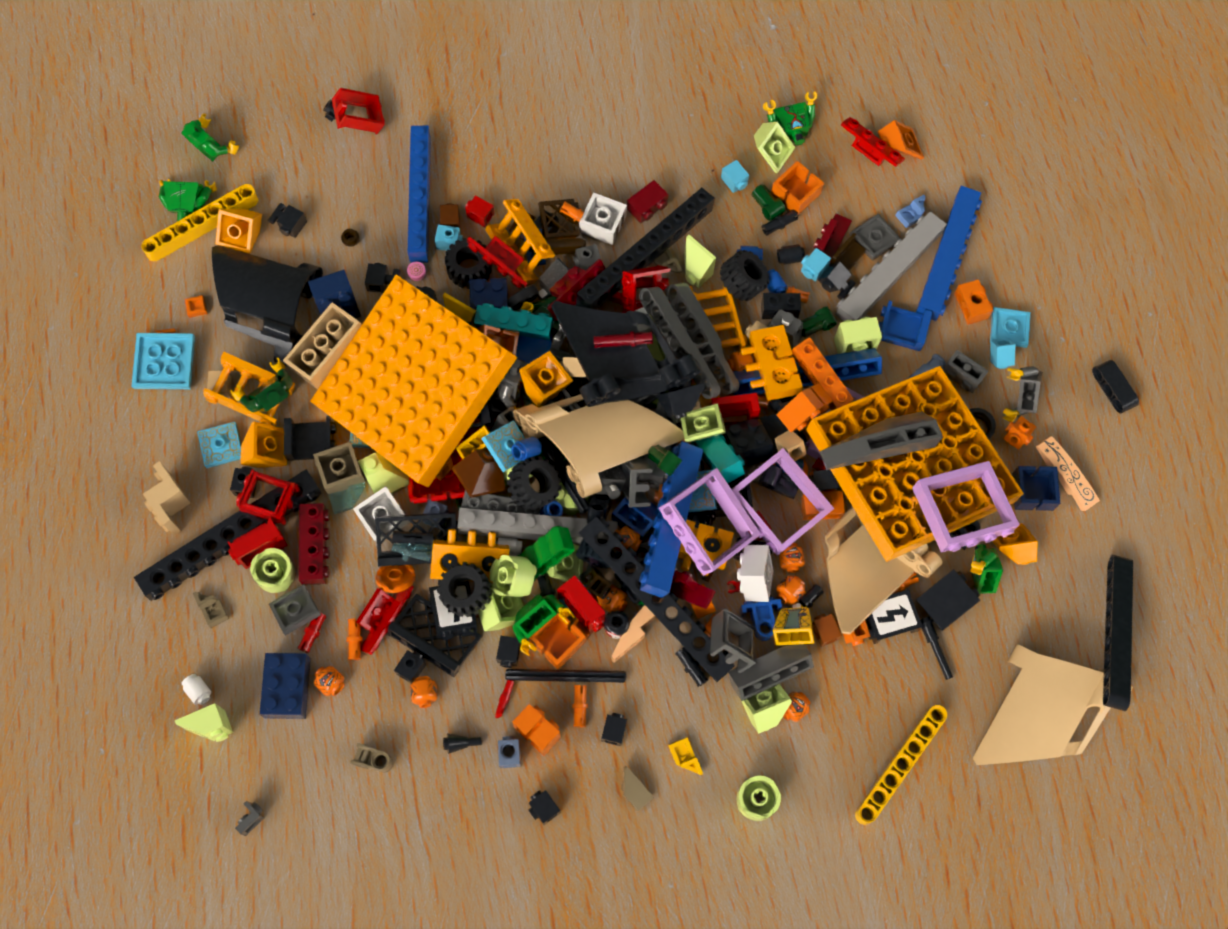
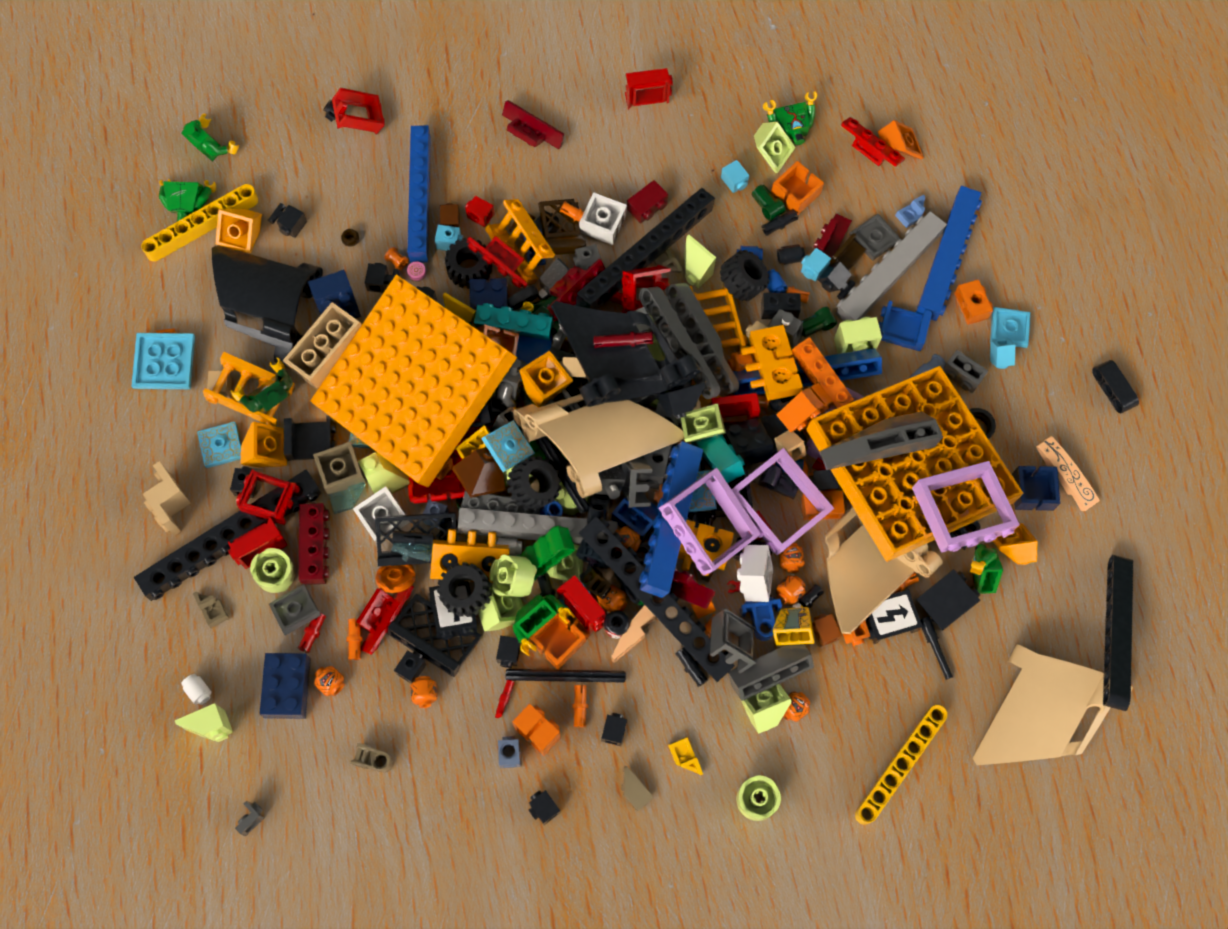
(196, 306): orange tile -> none
(396, 258): none -> orange bush
(456, 742): black cone -> none
(526, 448): blue brick -> none
(530, 128): none -> dark red bracket
(645, 80): none -> red window
(664, 459): dark green piece -> none
(1019, 432): orange brick -> none
(1028, 392): dark grey torso -> none

